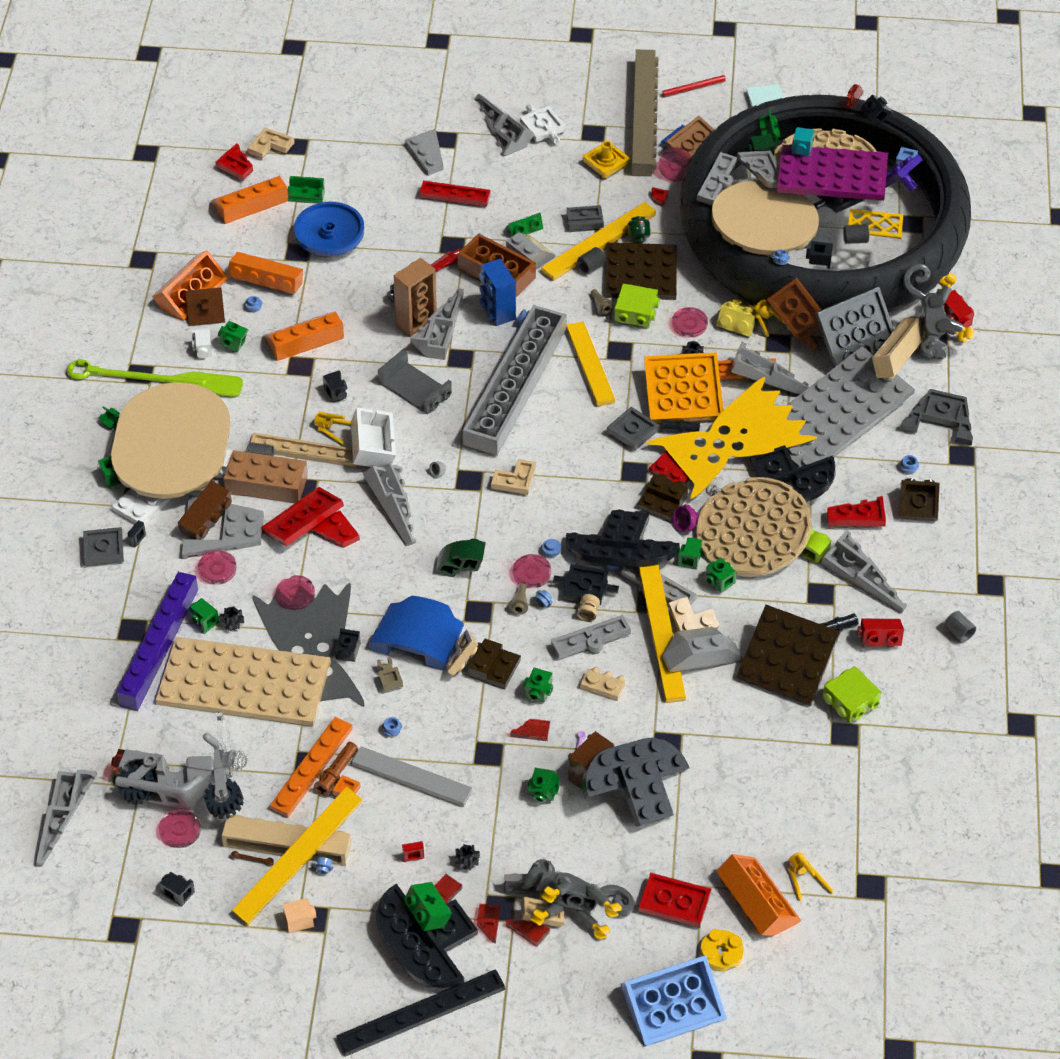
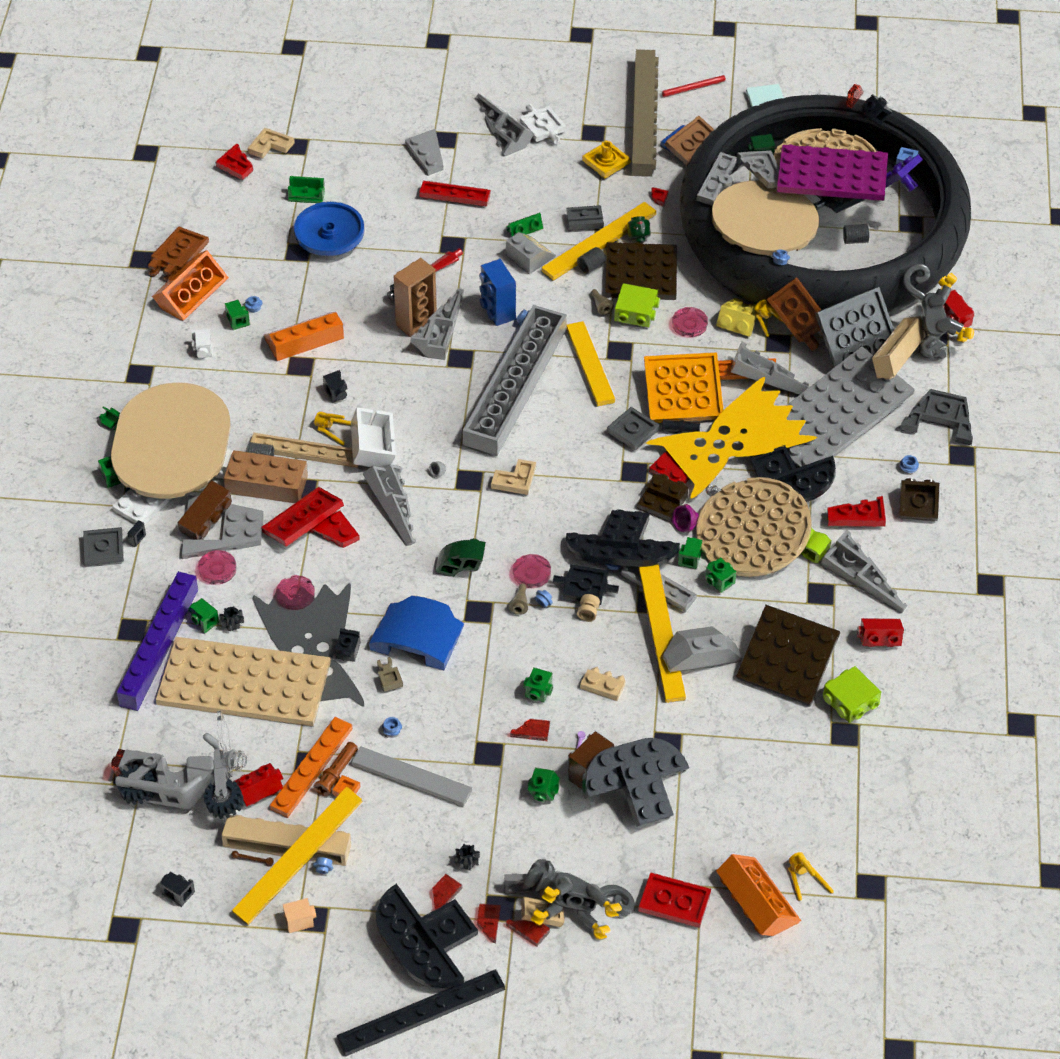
(67, 796): light grey wedge -> none
(176, 252): none -> dark orange tile
(179, 828): clear pink tile -> none
(205, 306): reddish brown piece -> none
(219, 384): lime piece -> none
(232, 336): green brick -> none
(237, 315): none -> green brick
(251, 199): orange slope -> none
(260, 783): none -> red brick
(265, 272): orange brick -> none
(413, 384): dark grey panel -> none
(413, 851): red tile -> none
(427, 906): green brick -> none
(466, 647): tan plate -> none
(484, 250): dark orange brick -> none
(493, 664): dark brown plate -> none
(551, 547): medium blue plate -> none
(591, 637): light grey hinge -> none
(673, 1000): light blue slope -> none
(674, 163): clear pink tile -> none
(686, 619): tan plate -> none
(692, 348): black gear -> none
(727, 940): yellow plate -> none
(768, 125): green hinge -> none
(803, 141): teal brick -> none
(820, 253): black brick -> none
(842, 622): black pin -> none
(884, 217): yellow window -> none
(960, 626): dark grey piece -> none

